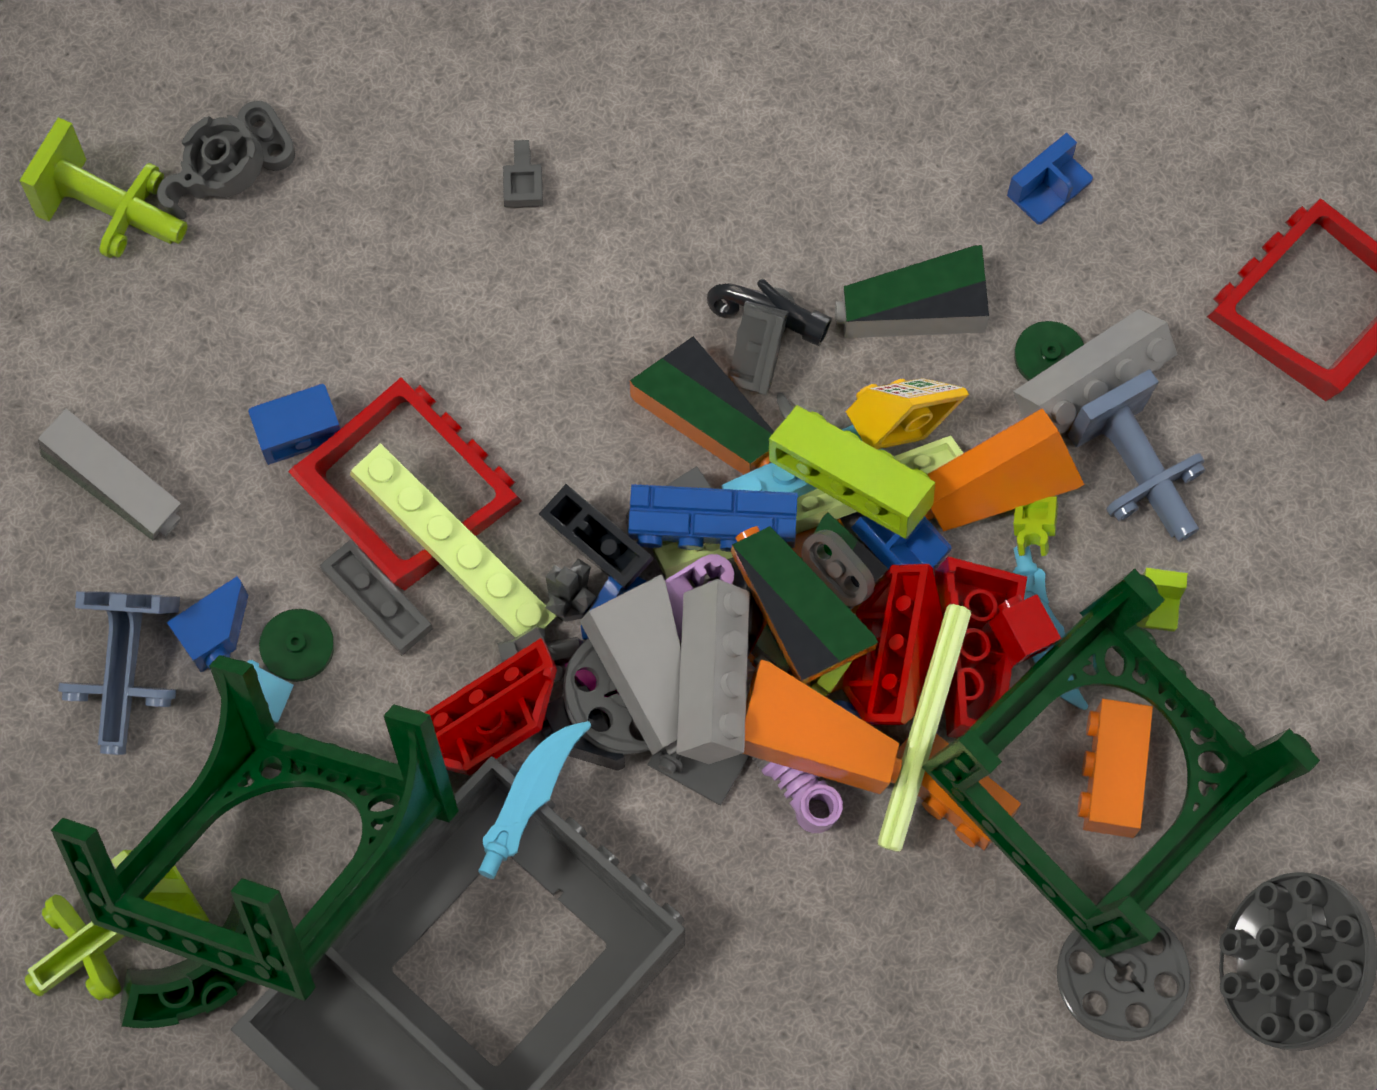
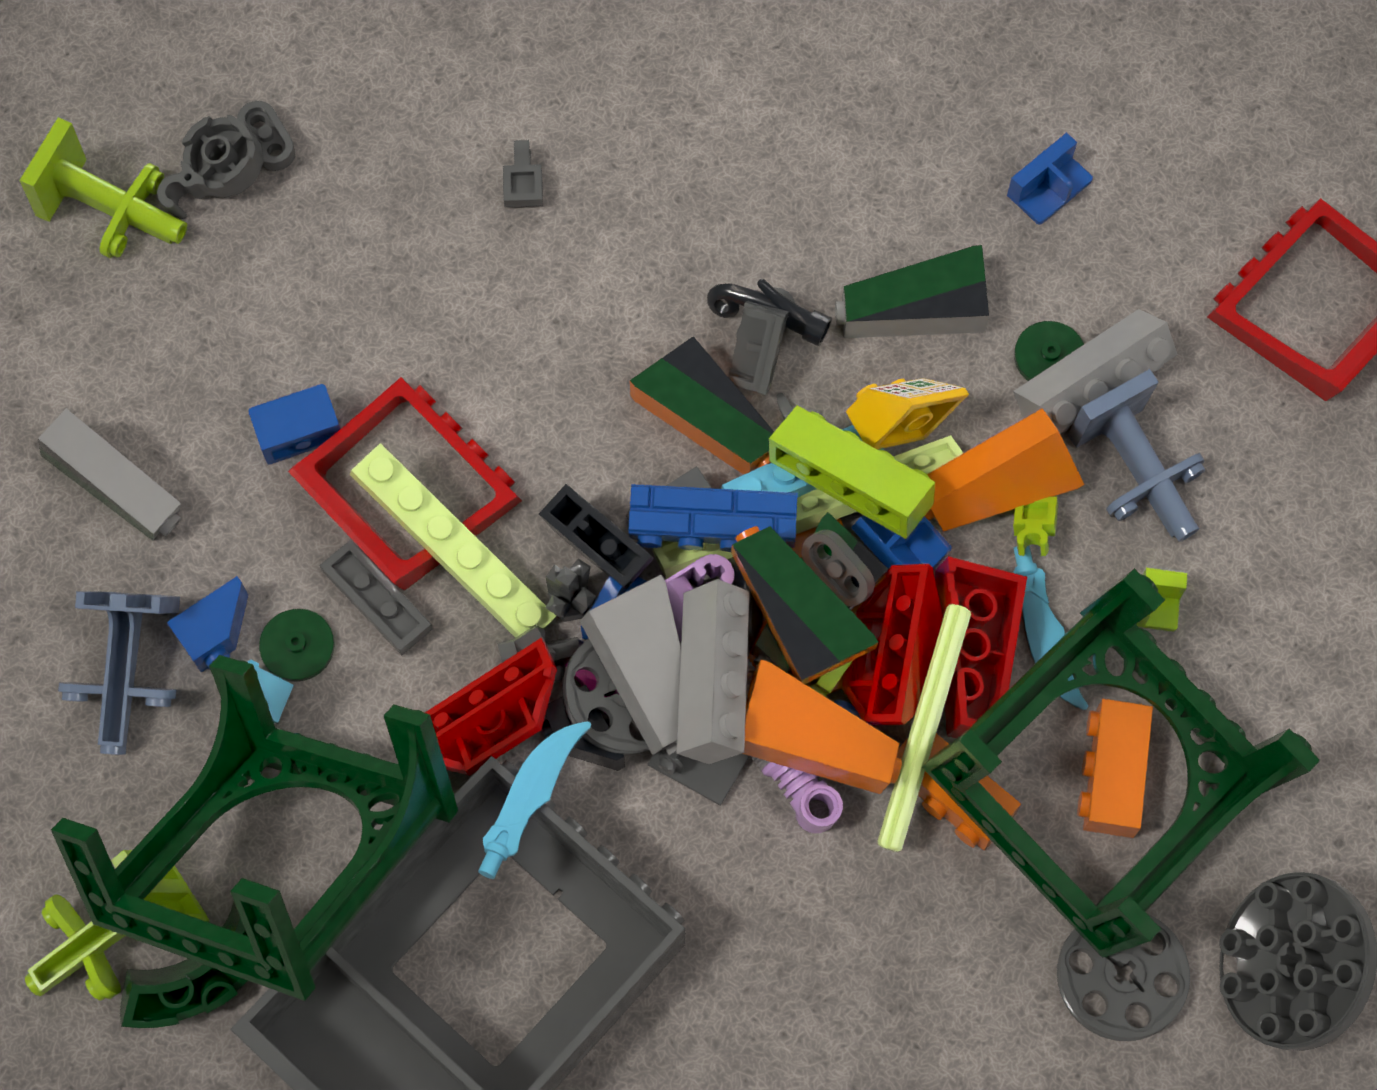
(1024, 628): red brick -> none

